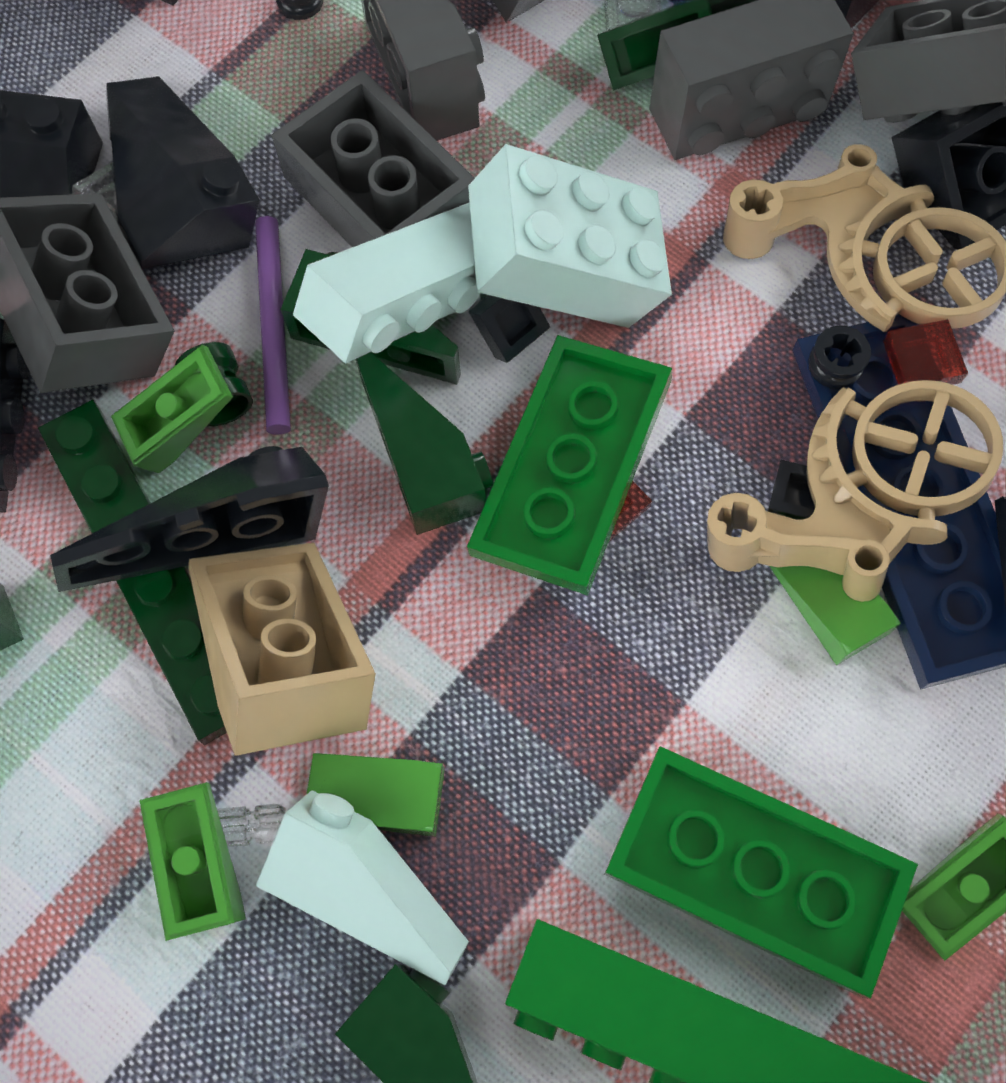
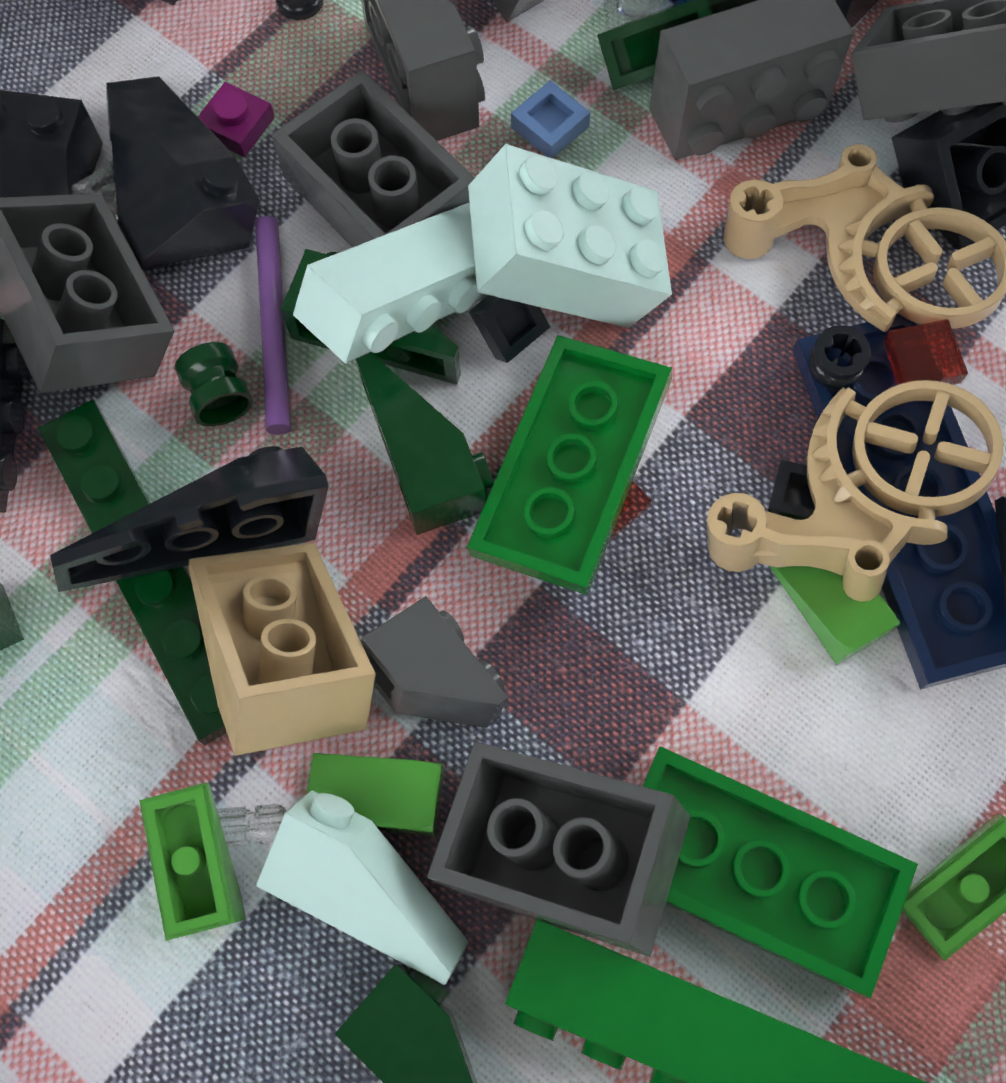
(172, 411): bright green slope -> none
(237, 118): none -> magenta plate
(430, 670): none -> dark grey slope
(550, 119): none -> medium blue plate
(562, 846): none -> dark grey brick

